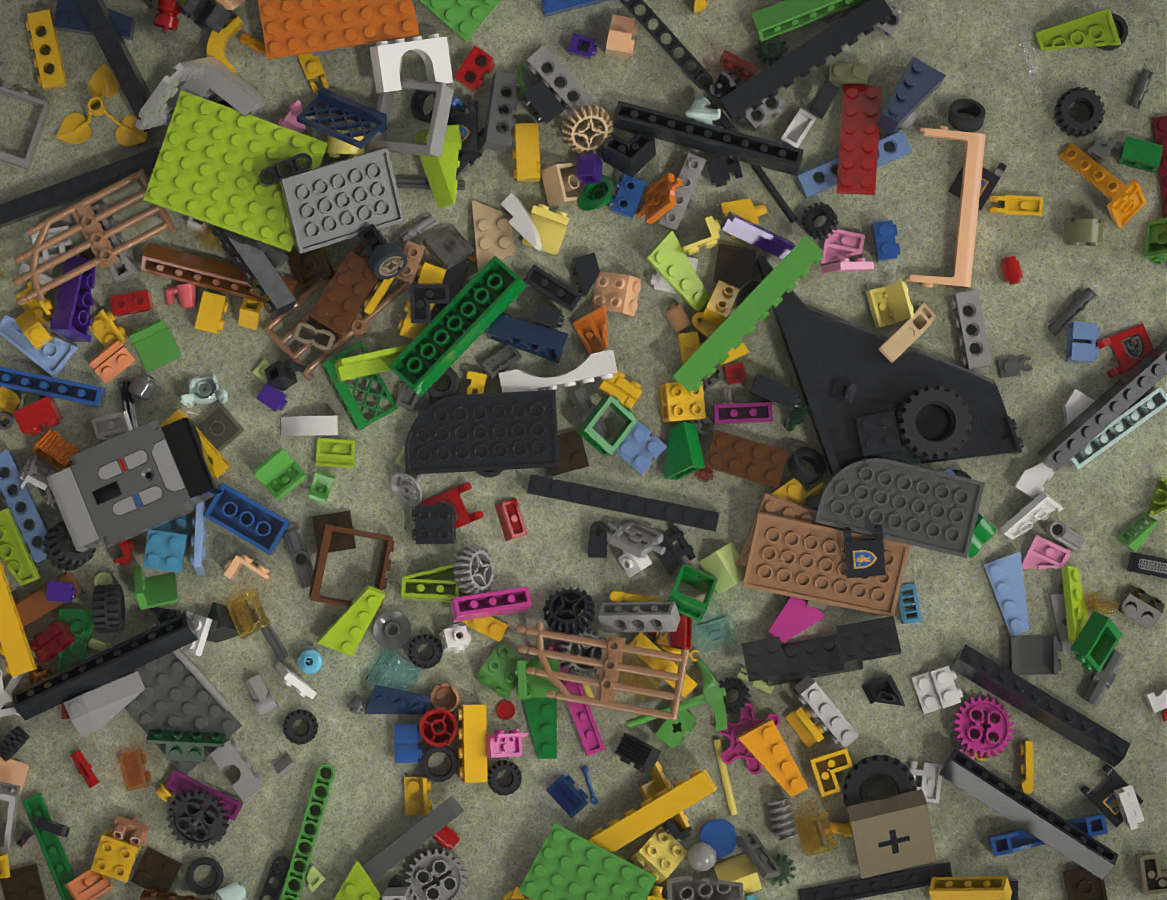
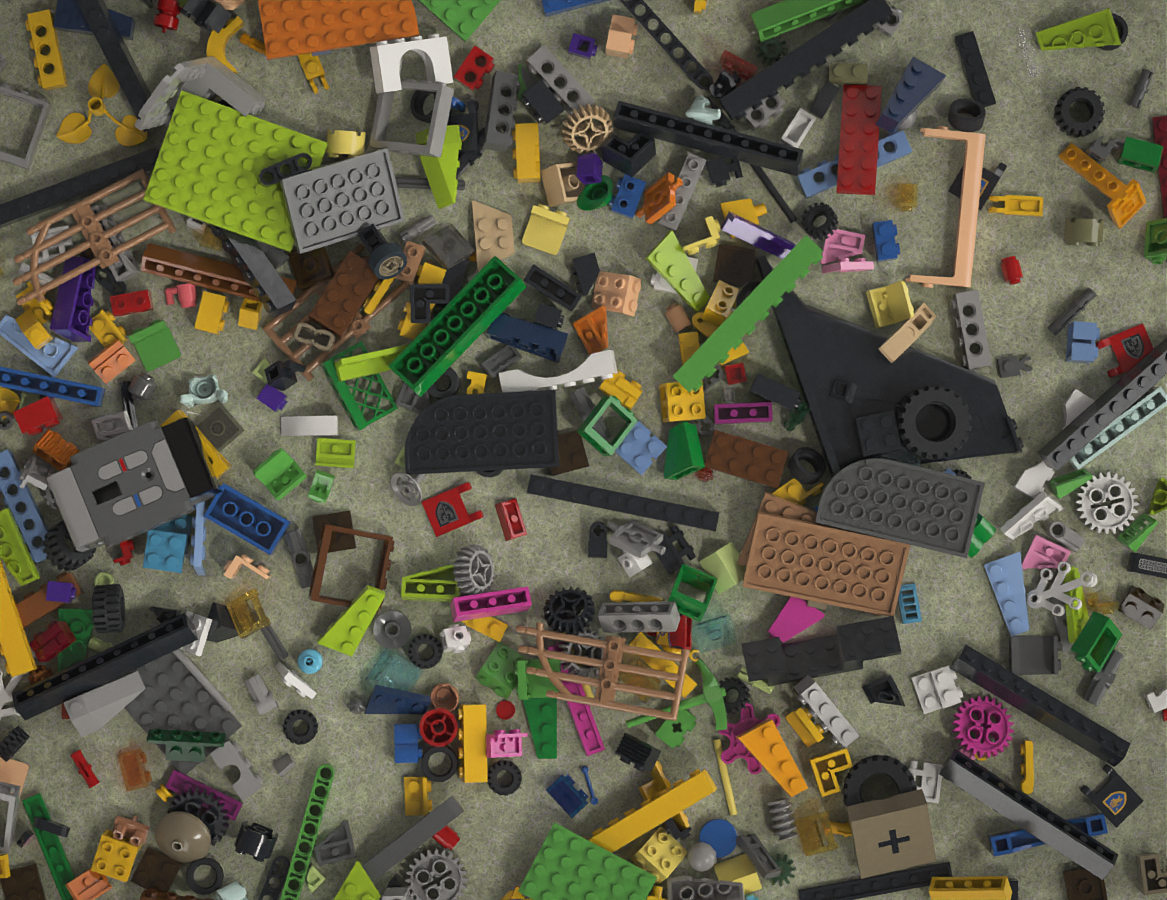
(107, 285): none -> black beam
(154, 590): bright green bracket -> none
(186, 831): none -> dark tan dish
(255, 841): none -> black brick
(291, 119): bright pink slope -> none
(336, 847): none -> dark grey wing
(346, 110): dark blue fence -> none
(434, 524): black brick -> none
(522, 220): white slope -> none
(865, 556): black flag -> none
(906, 196): none -> clear yellow brick
(975, 69): none -> black plate
(1057, 590): none -> white plant
(1067, 483): none -> bright green slope
(1110, 520): none -> white gear
(1129, 806): white bracket -> none

